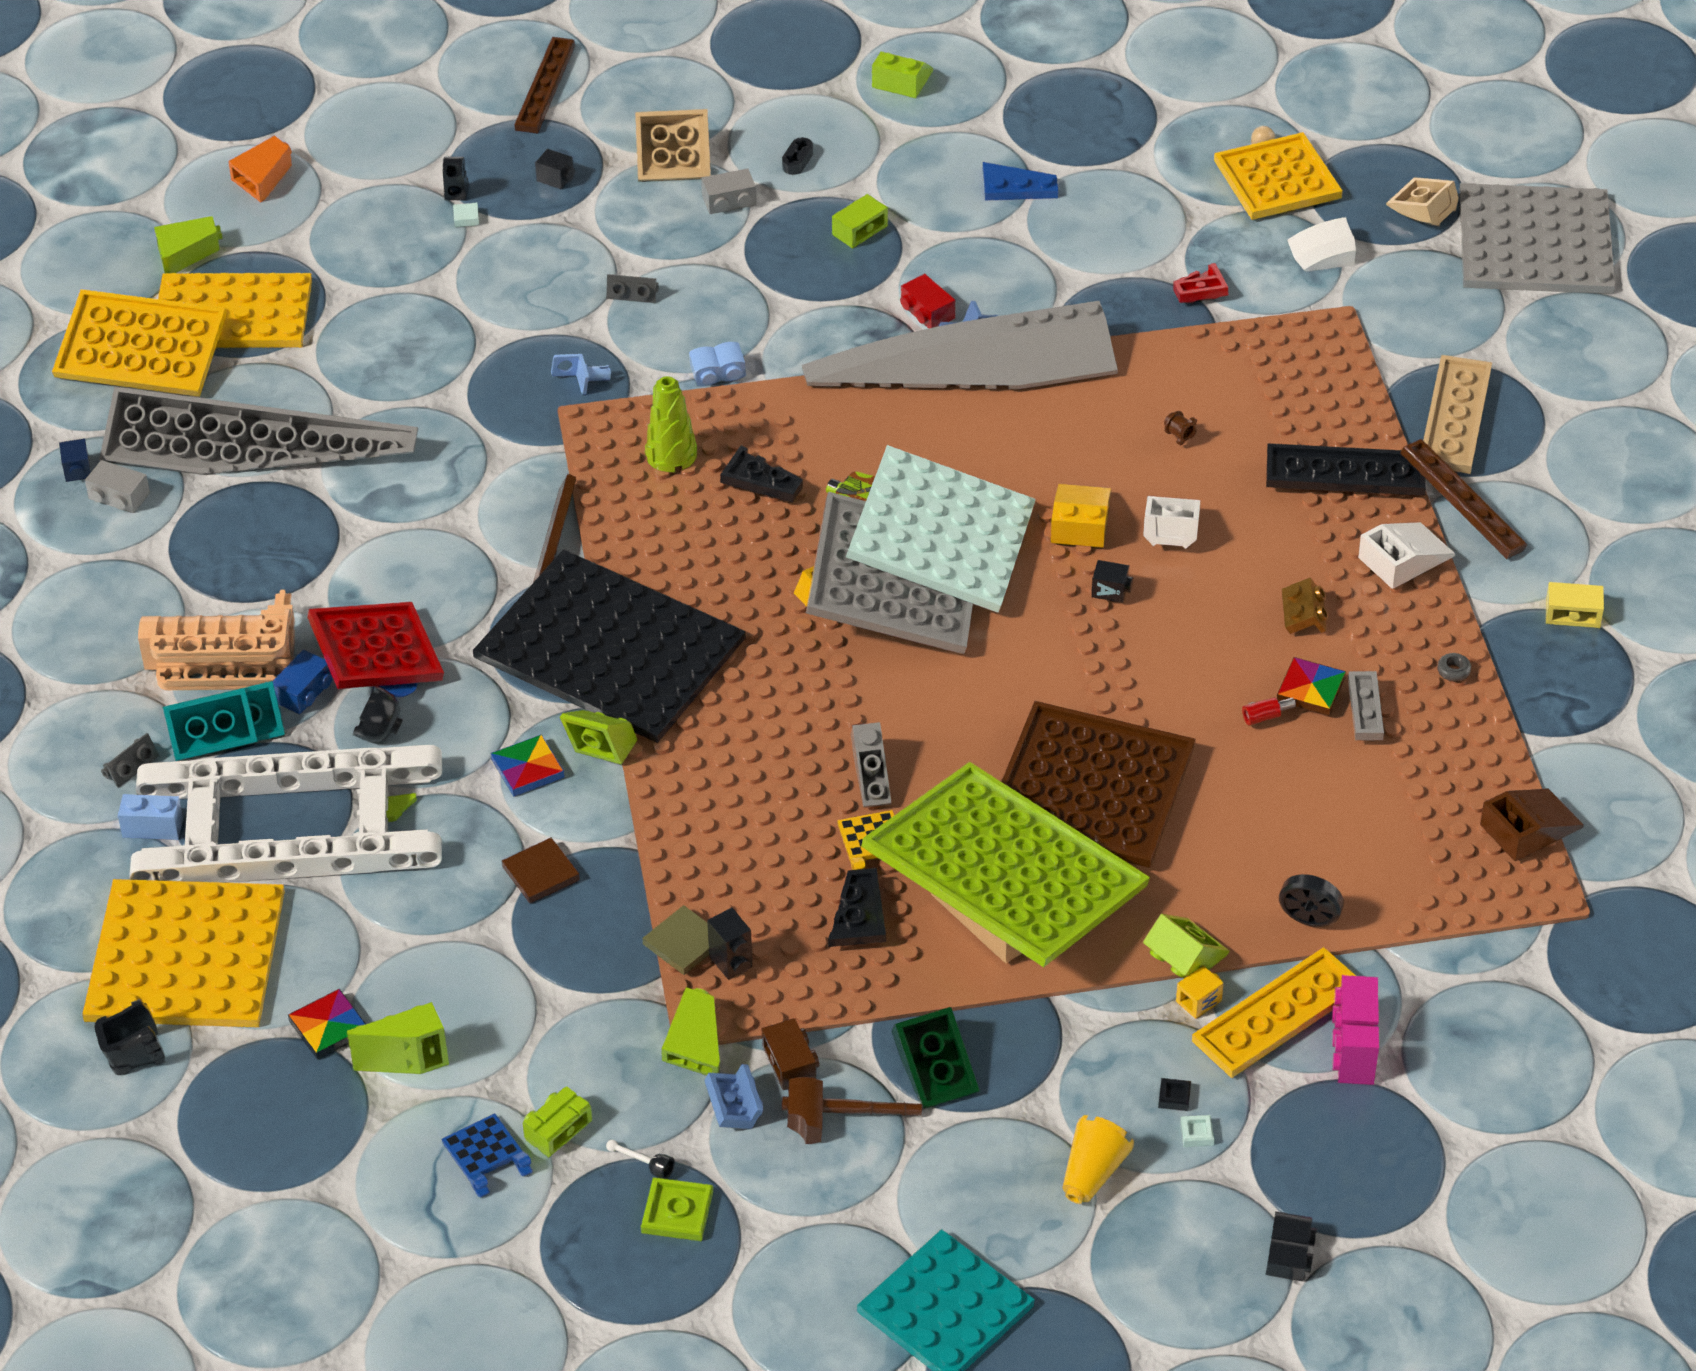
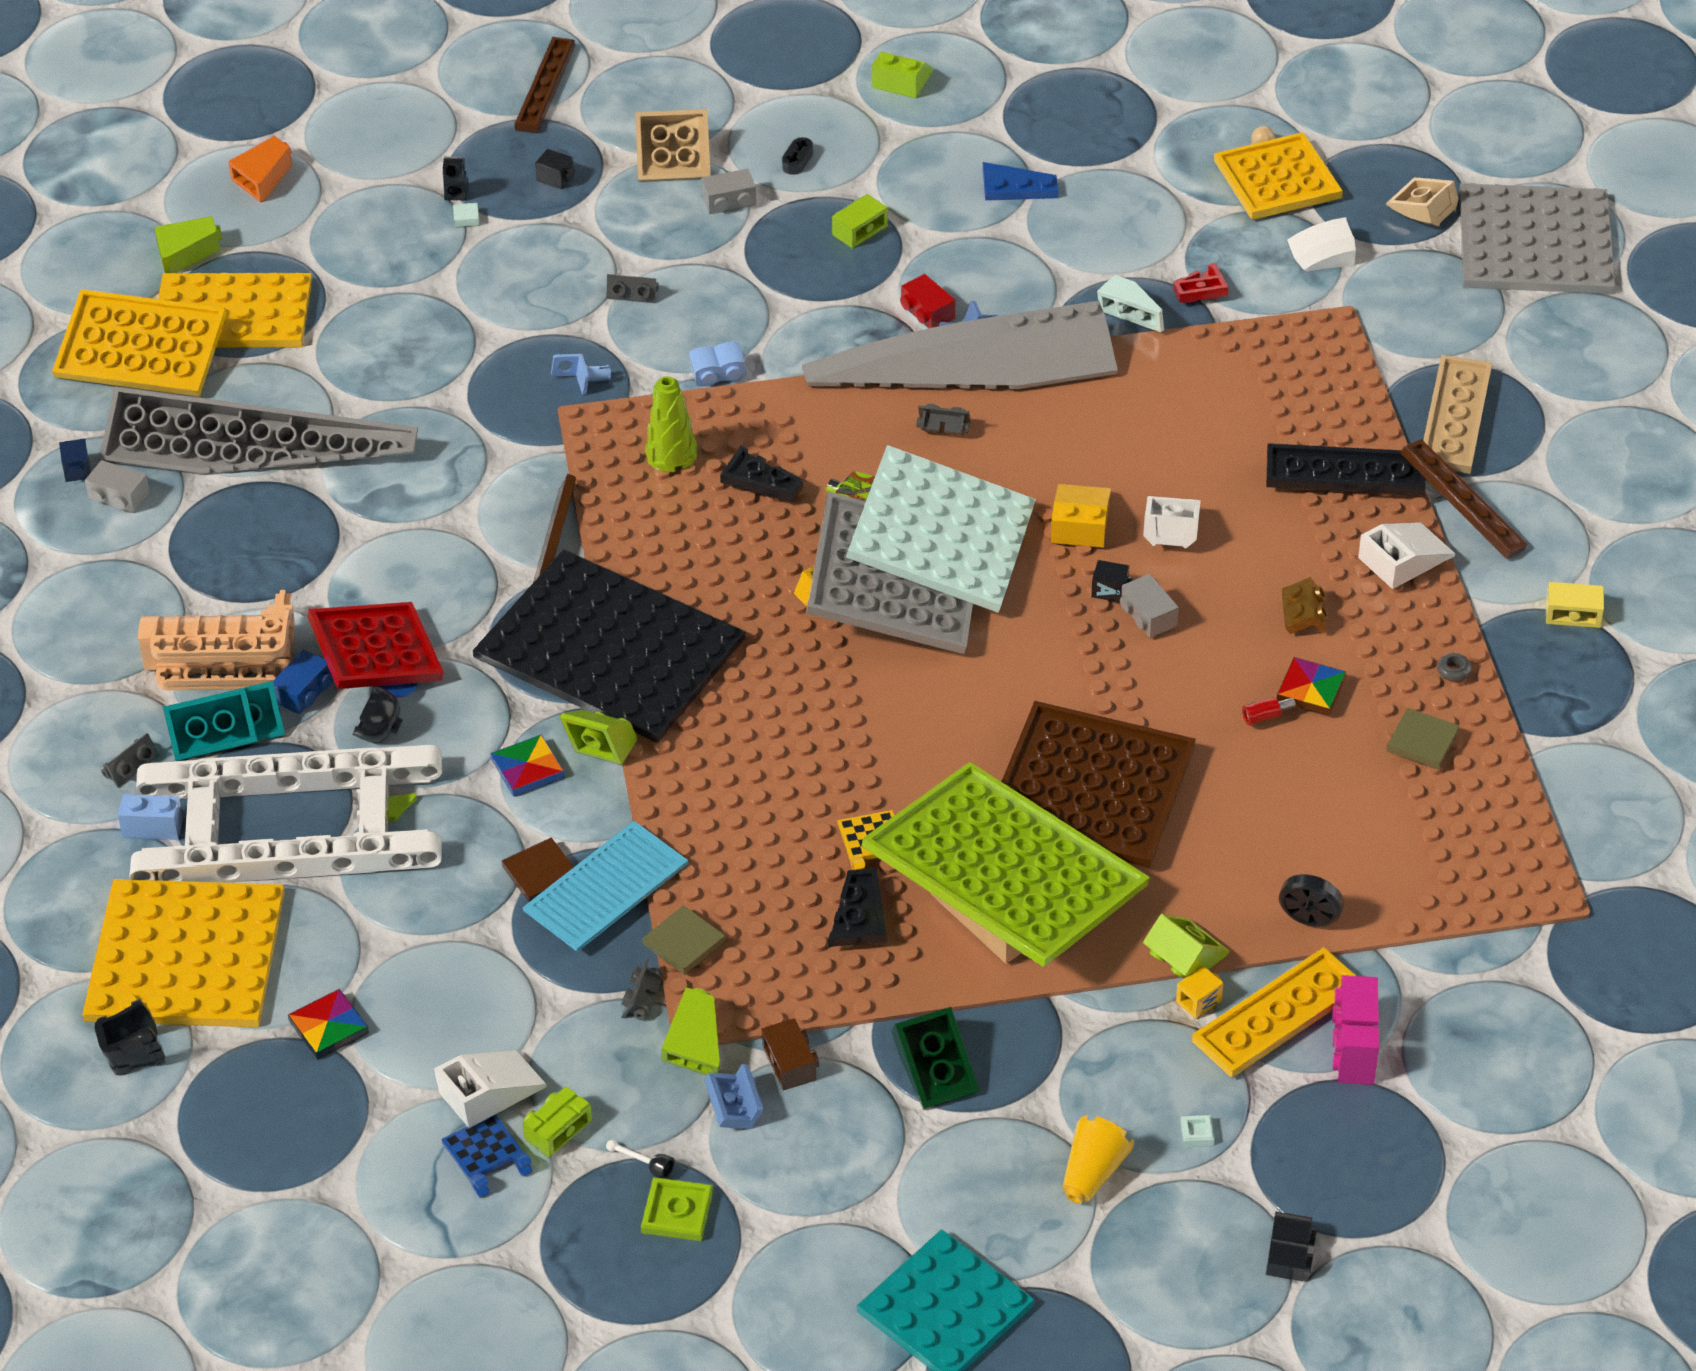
(400, 1043): lime slope -> none
(486, 1083): none -> white slope
(605, 886): none -> medium azure window
(635, 999): none -> dark grey hinge
(730, 943): black brick -> none
(807, 1105): reddish brown piece -> none
(870, 764): light grey slope -> none
(932, 416): none -> dark grey hinge
(1129, 302): none -> light aqua slope
(1149, 605): none -> light grey brick
(1174, 1094): black tile -> none
(1179, 426): reddish brown brick -> none
(1365, 705): light grey plate -> none
(1423, 738): none -> olive tile
(1527, 820): reddish brown slope -> none

